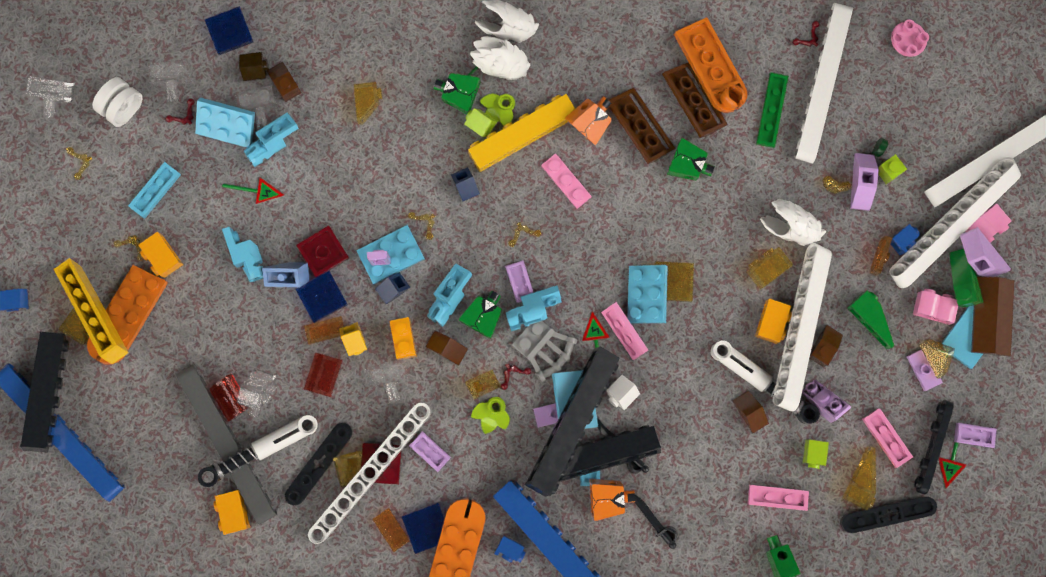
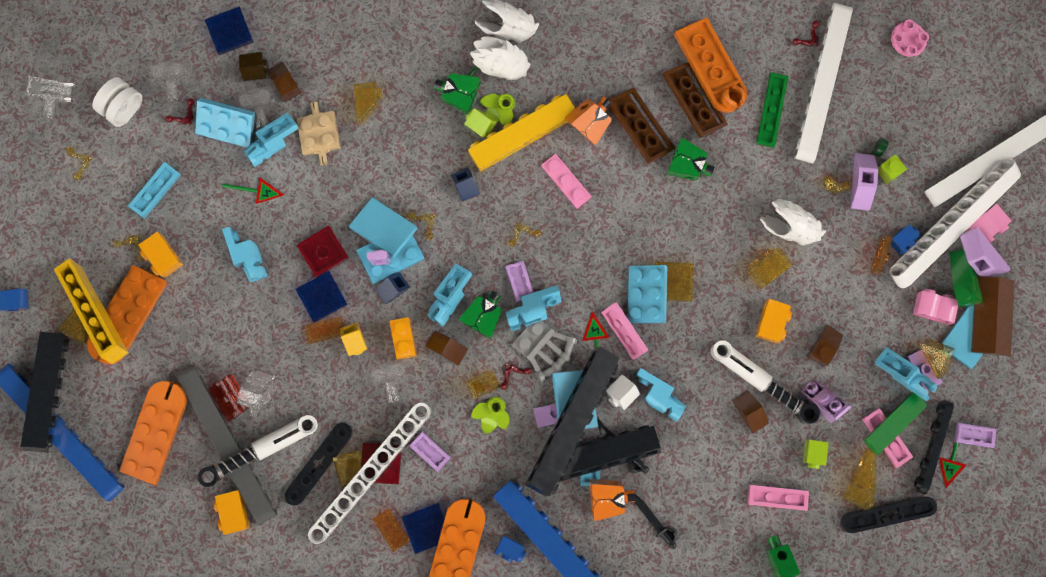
(154, 432): none -> orange plate
(286, 275): medium blue slope -> none
(318, 133): none -> tan plate
(323, 374): clear red plate -> none
(383, 227): none -> medium azure tile
(659, 395): none -> medium azure plate
(802, 327): white beam -> none
(871, 315): green slope -> none
(895, 423): none -> green tile
(905, 373): none -> medium azure plate

